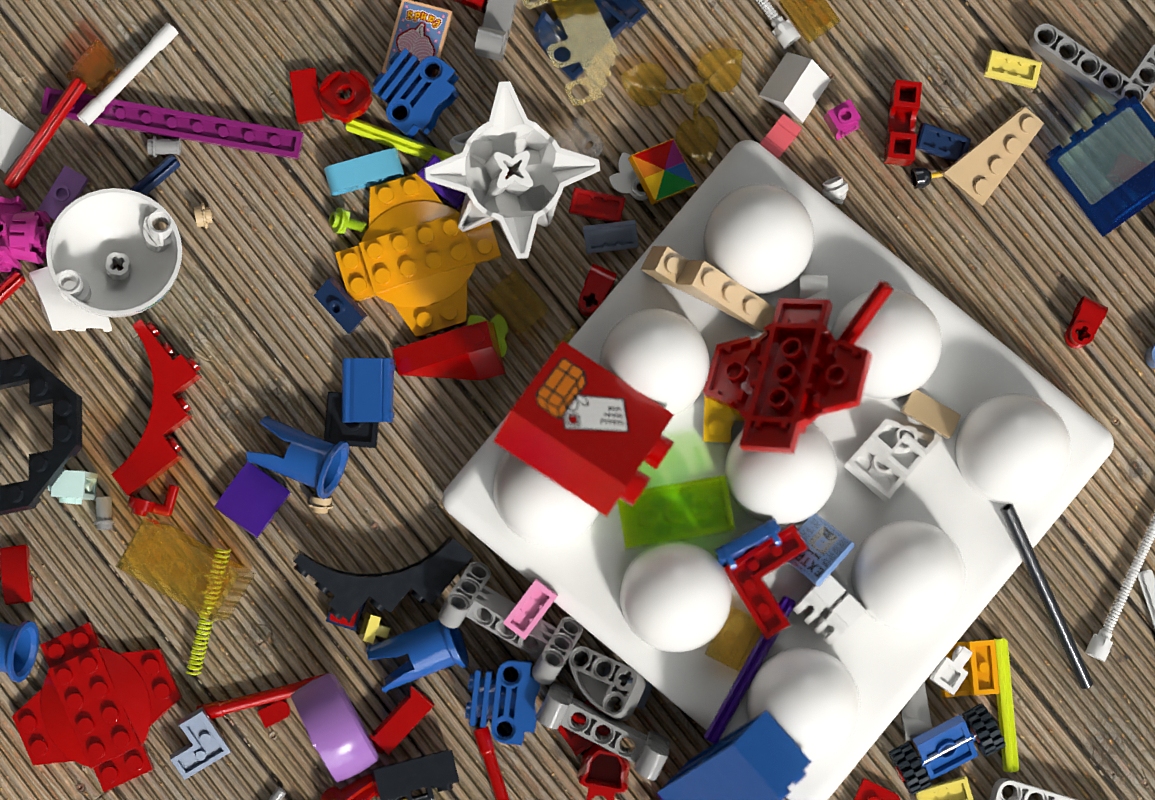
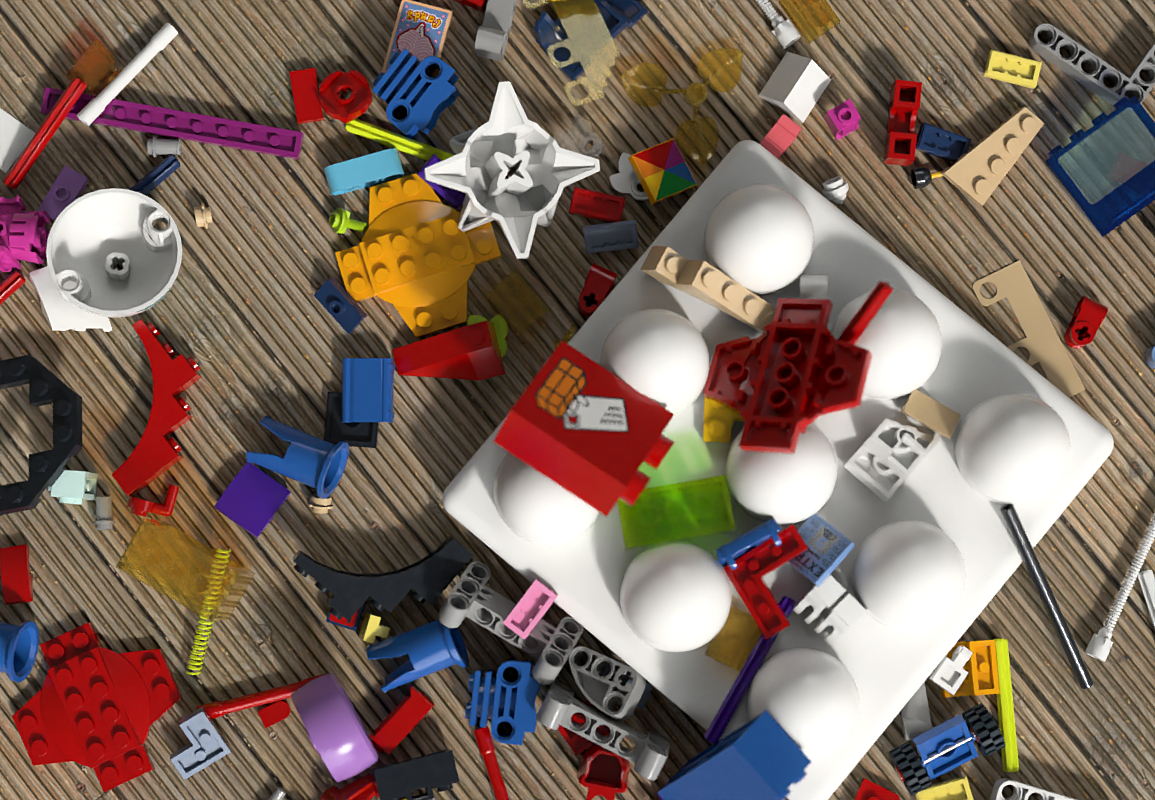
(1040, 334): none -> tan piece

